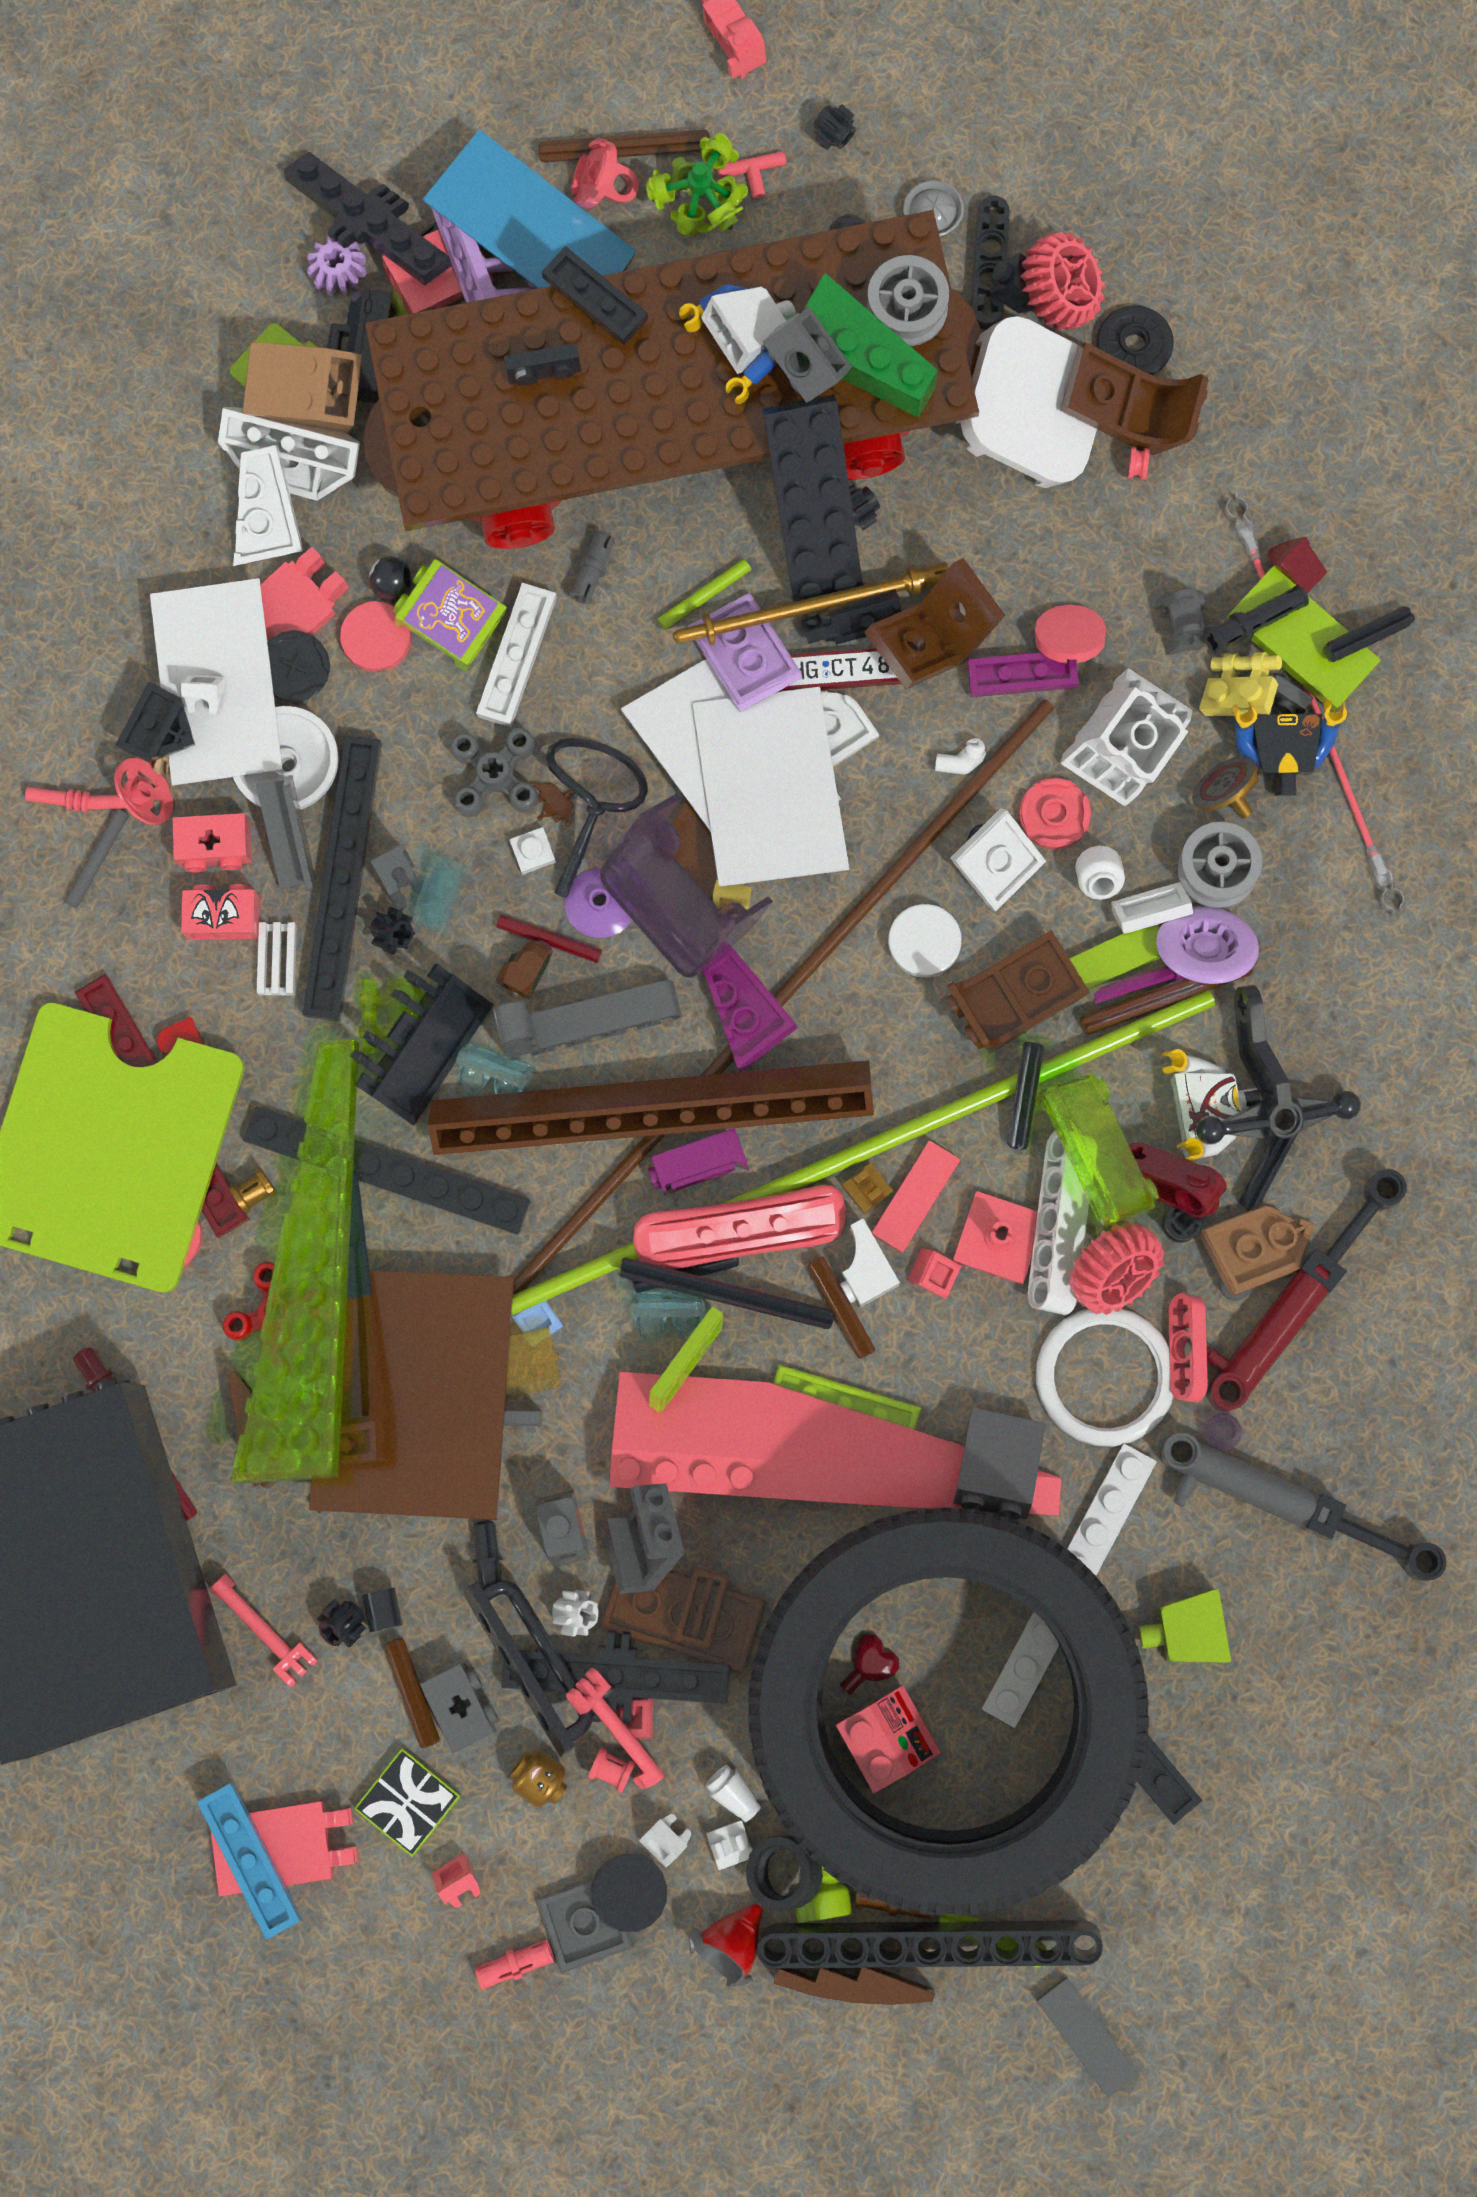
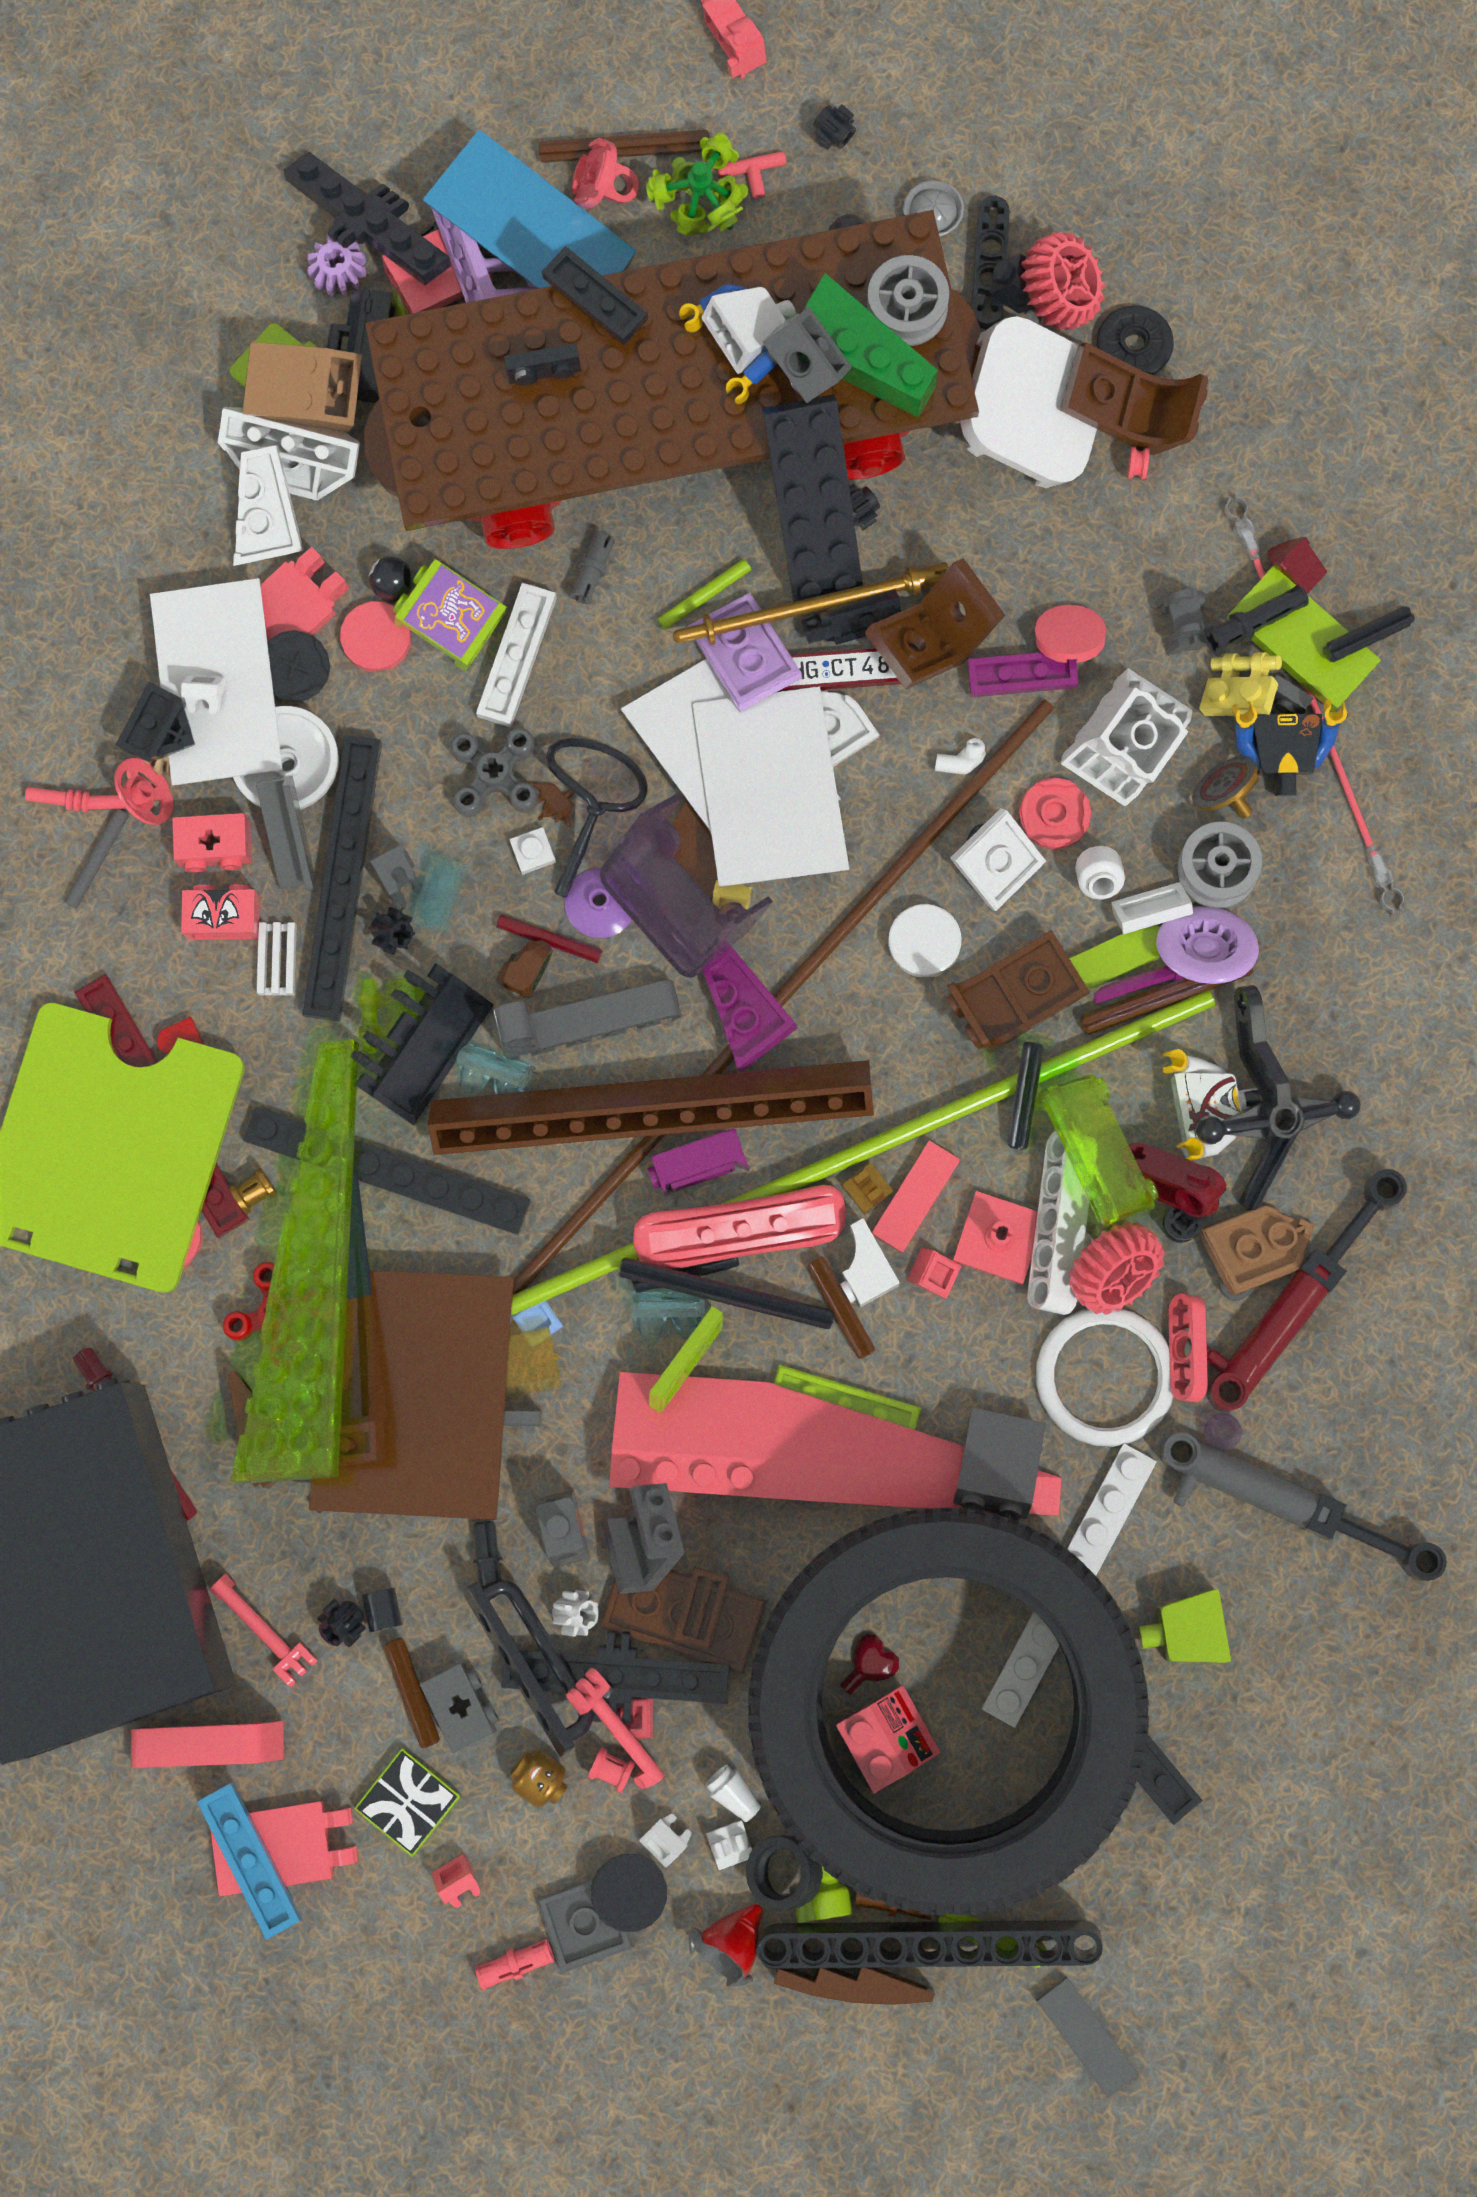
(207, 1744): none -> coral beam

